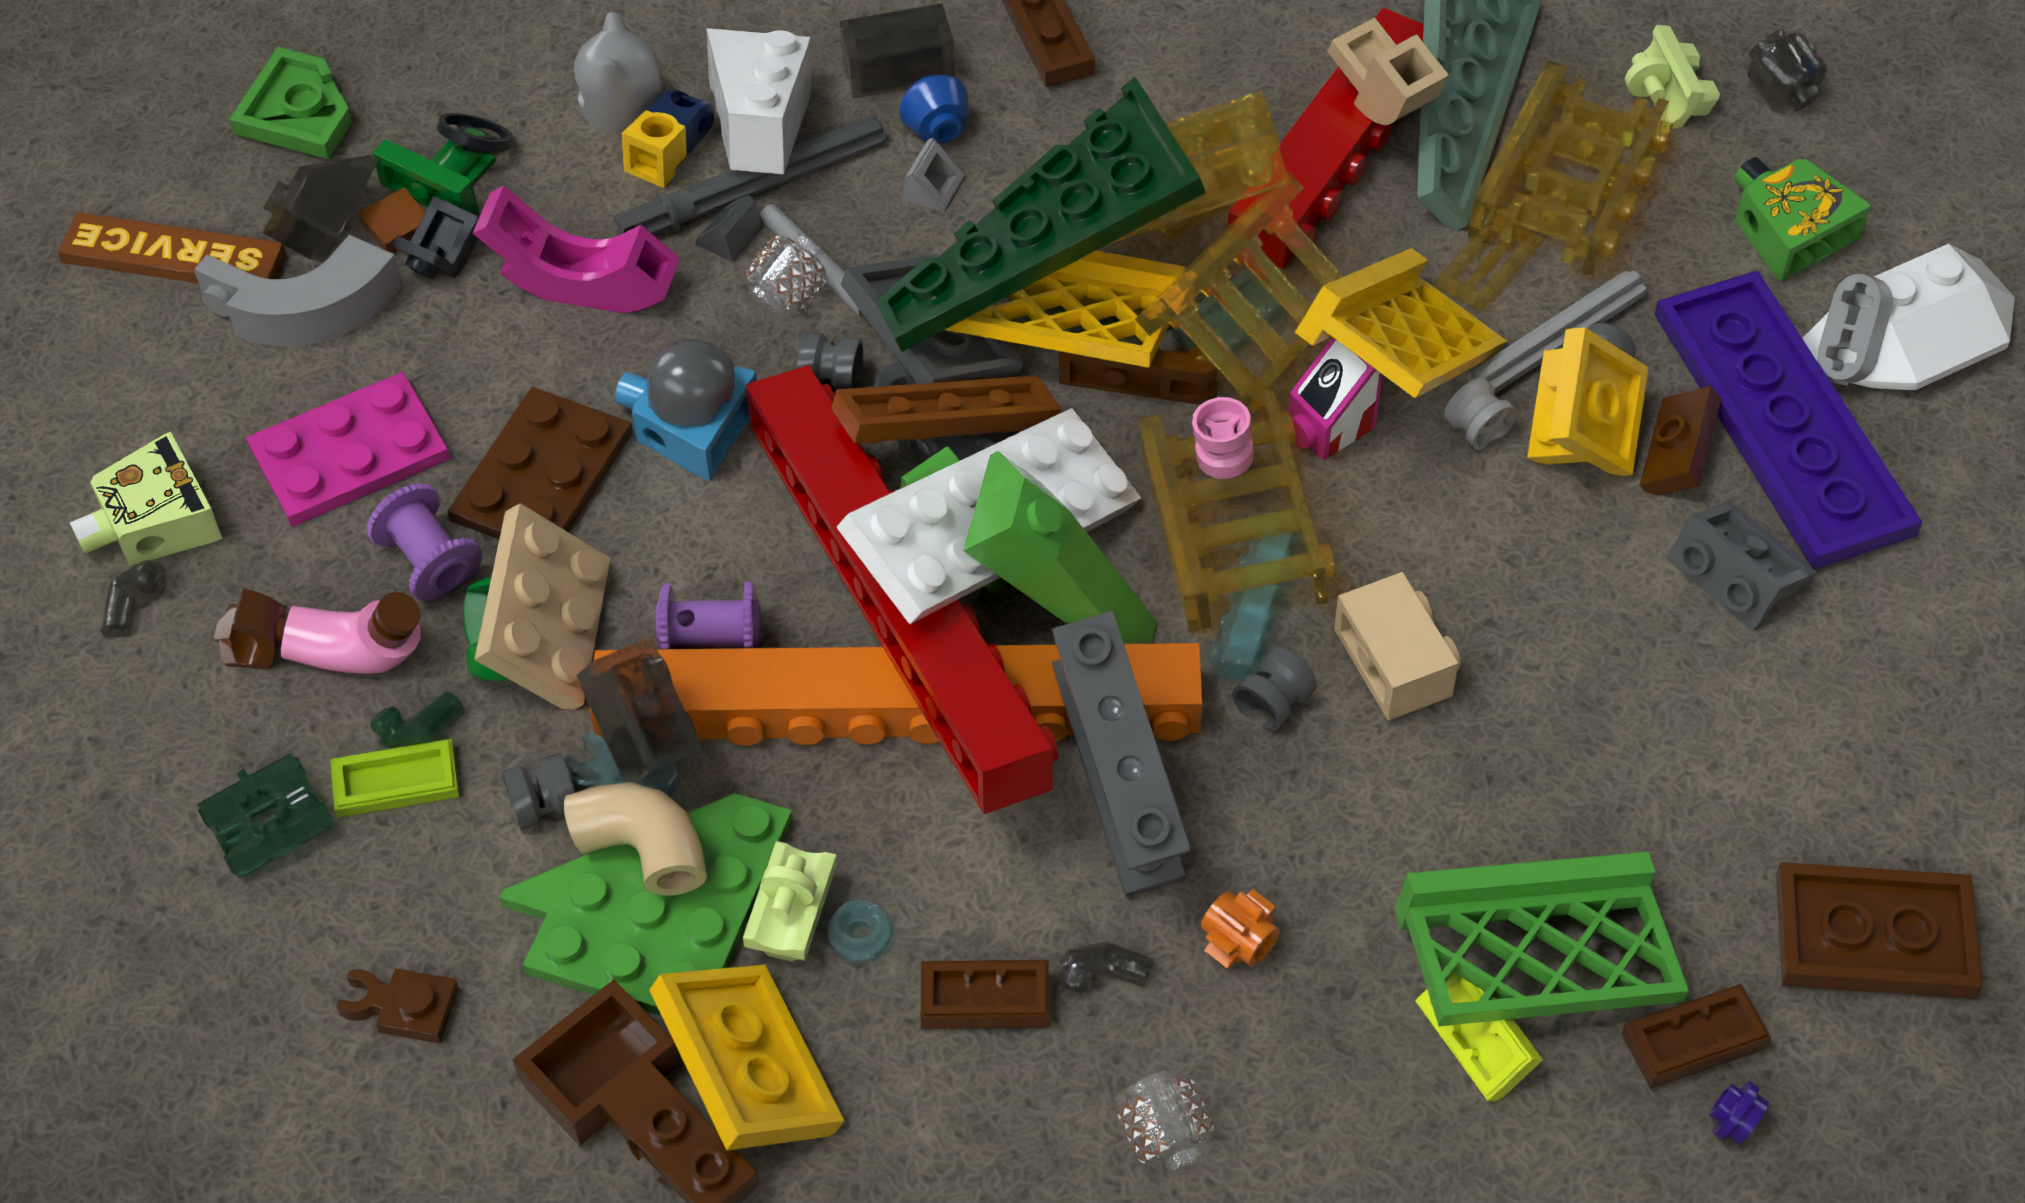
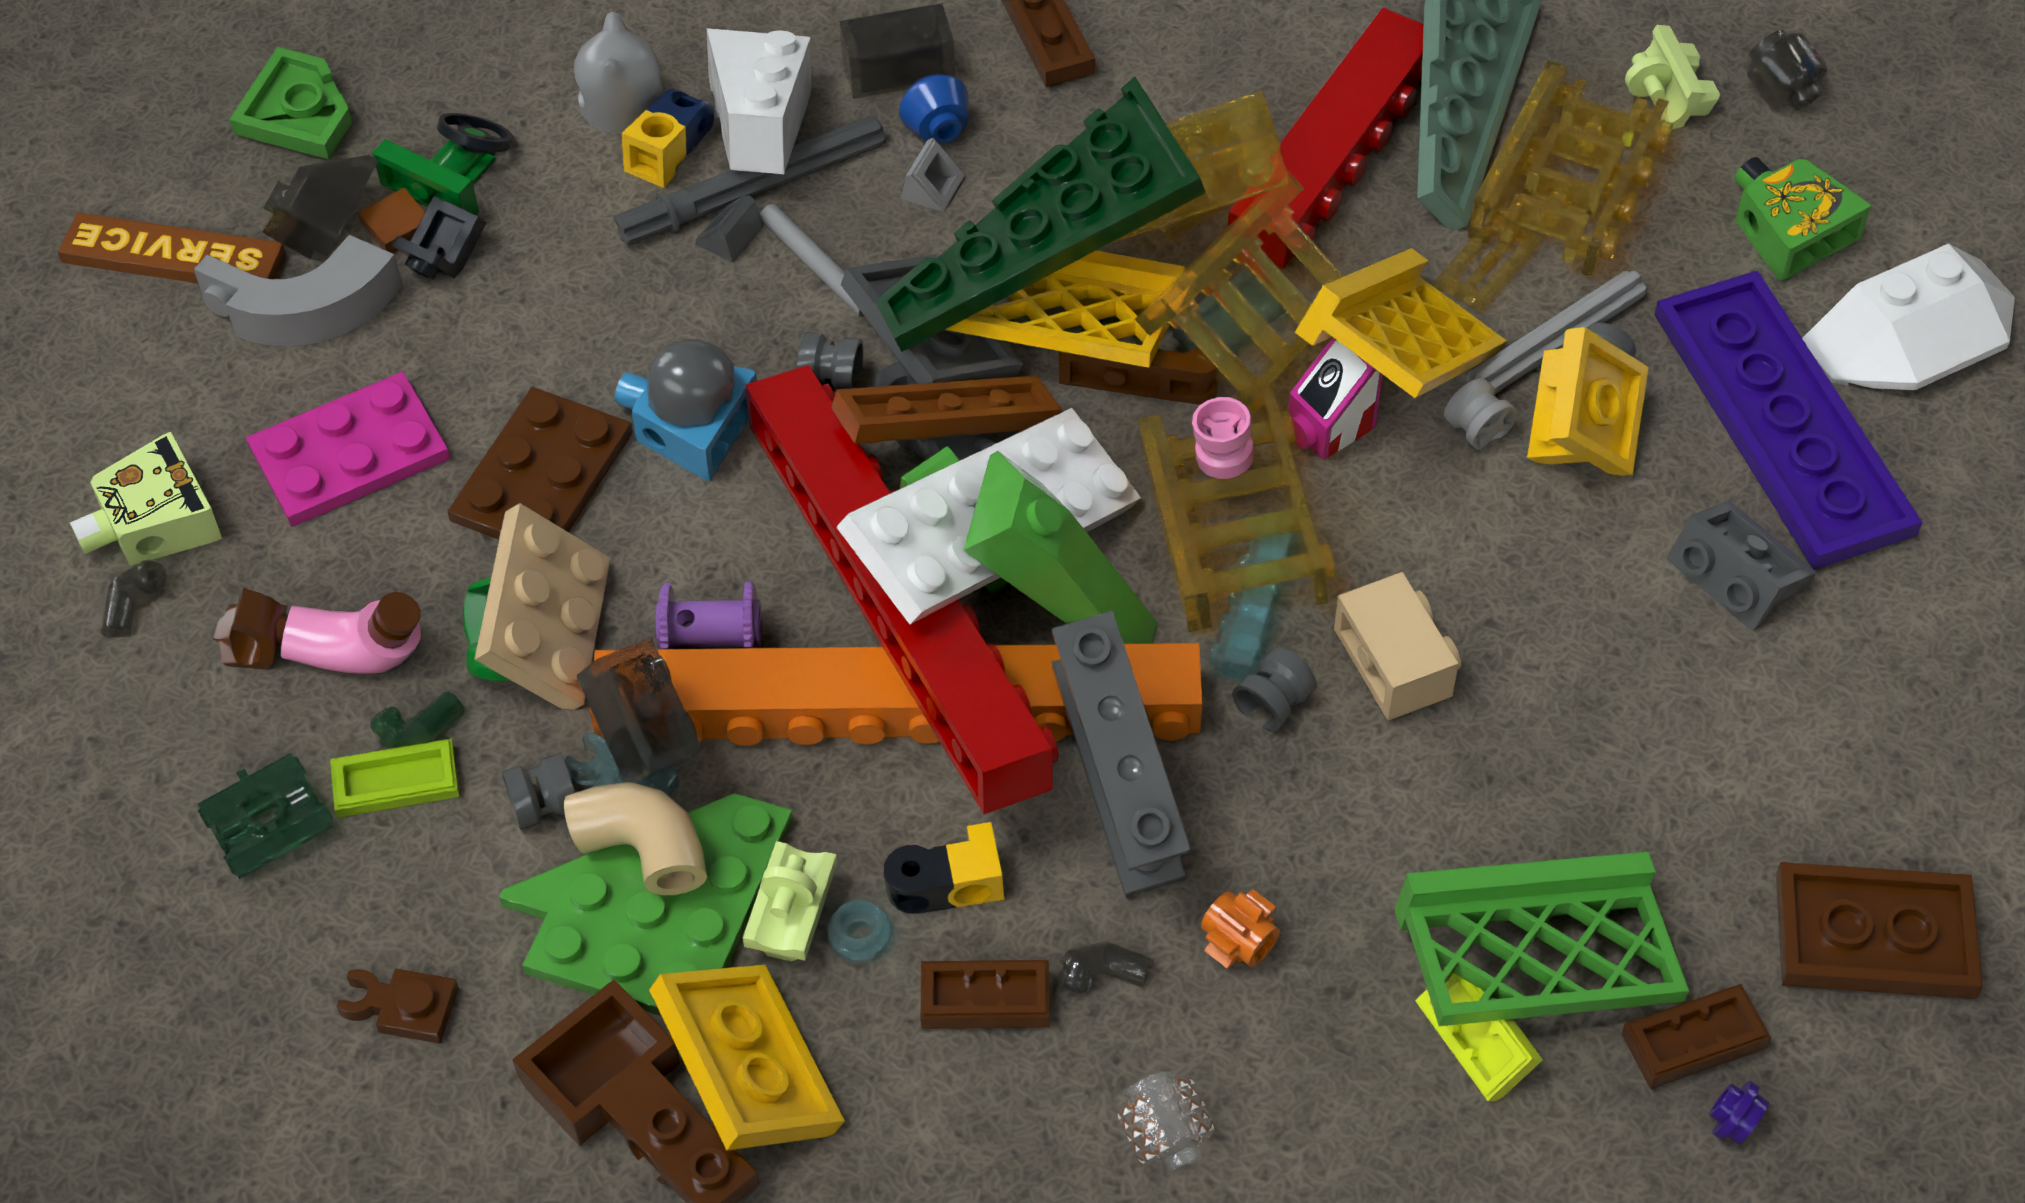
(410, 522): medium lavender hose -> none
(564, 268): dark pink arch -> none
(787, 274): clear head -> none
(947, 875): none -> leg
(1387, 75): tan brick -> none
(1680, 441): reddish brown plate -> none
(1855, 328): light grey beam -> none

